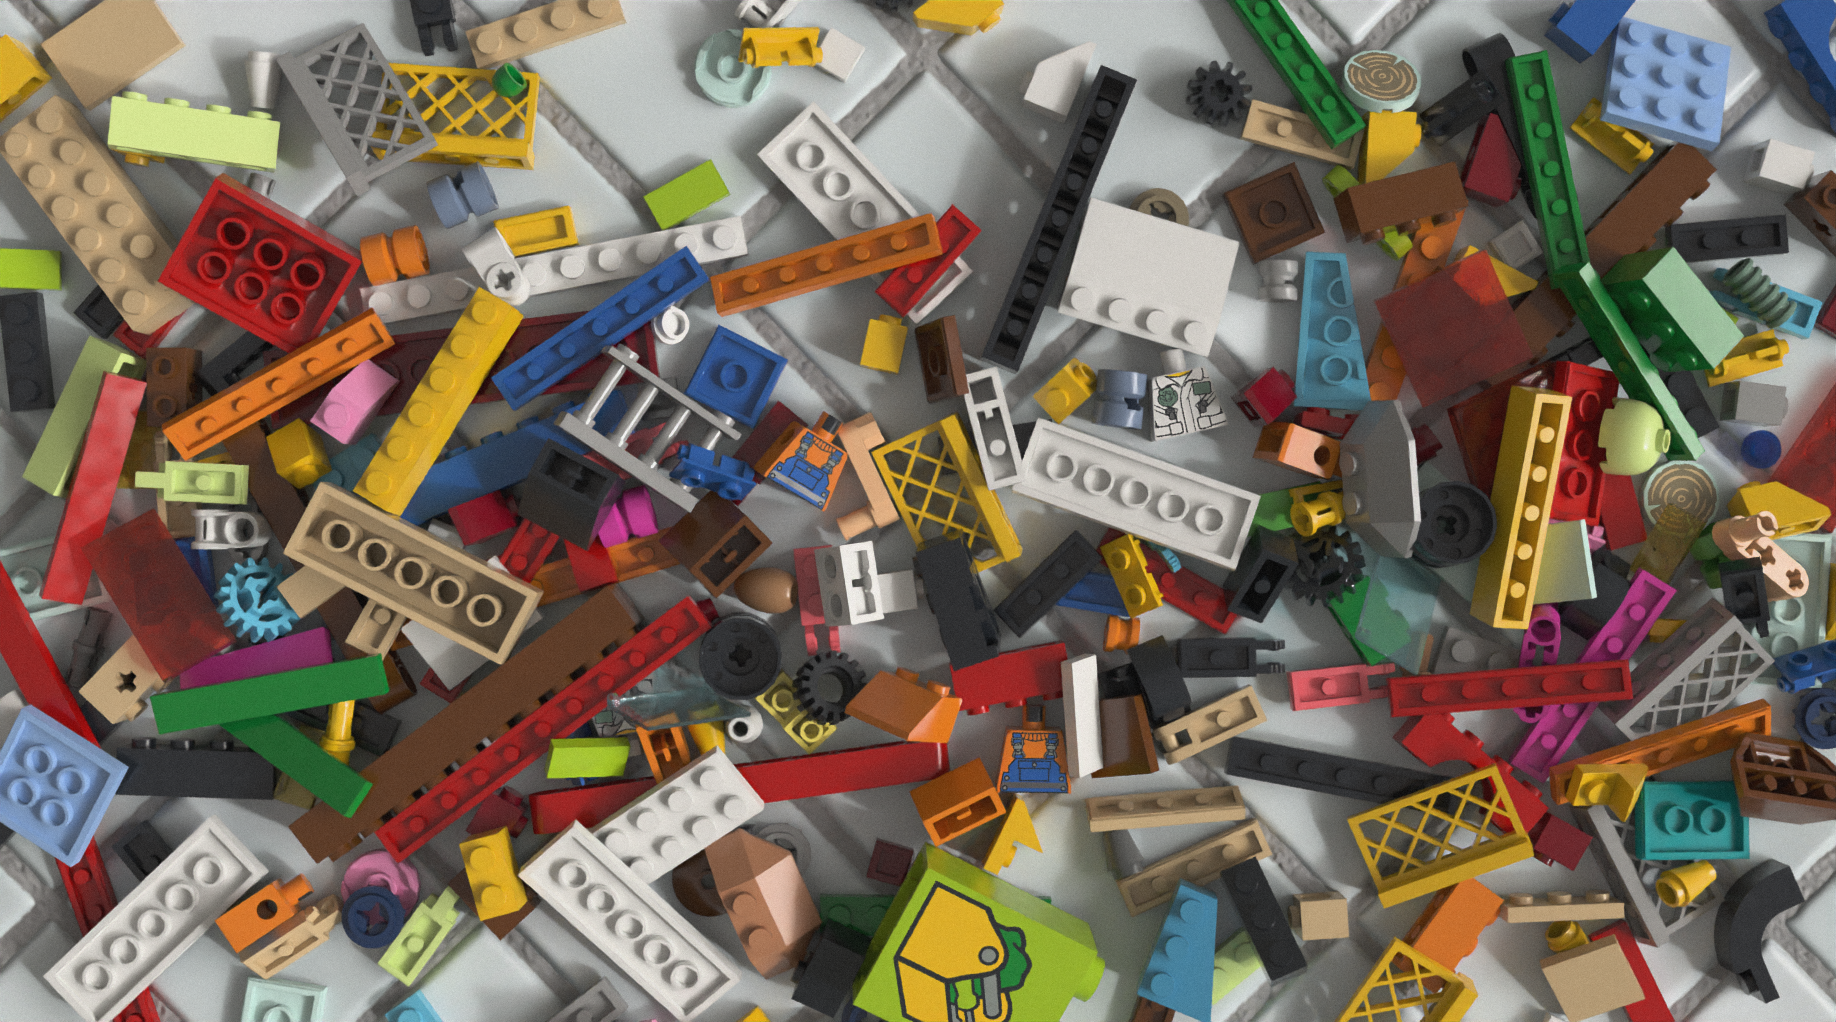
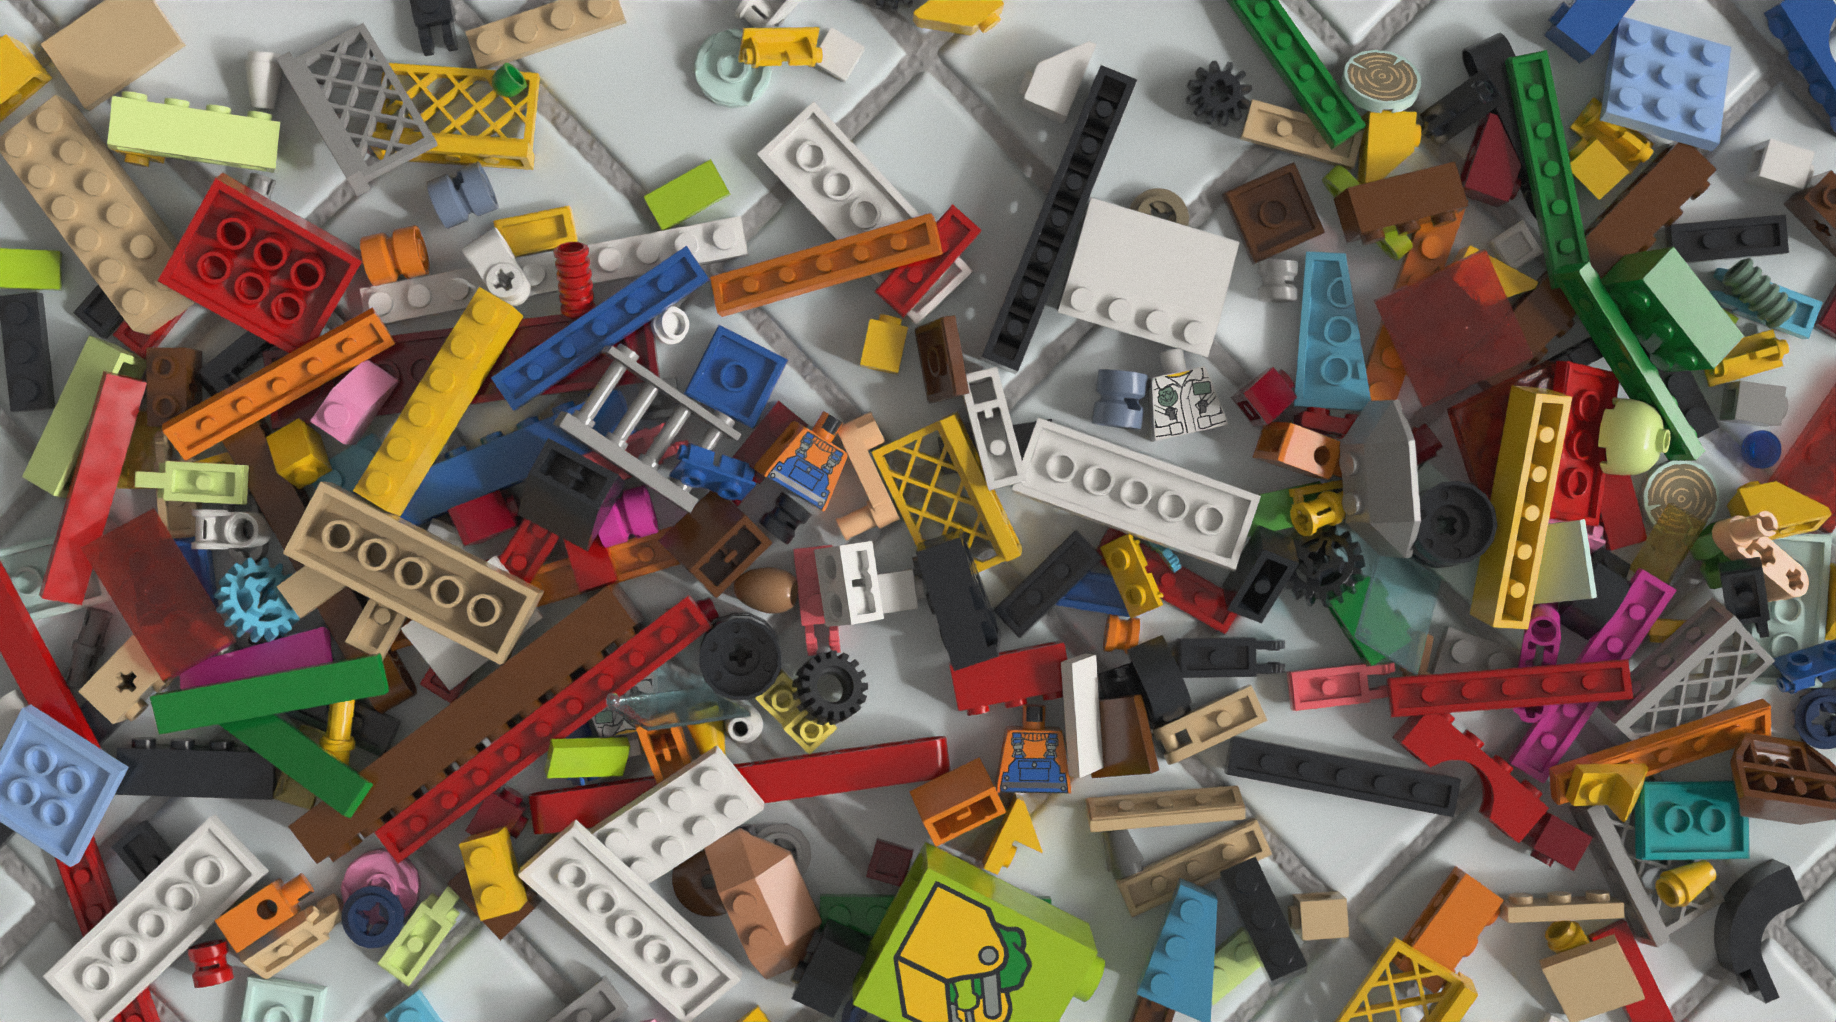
(210, 963): none -> red wheel
(574, 279): none -> red piece
(784, 518): none -> black wheel
(907, 706): orange slope -> none
(1067, 390): yellow bracket -> none
(1450, 868): yellow fence -> none
(1595, 166): none -> yellow brick

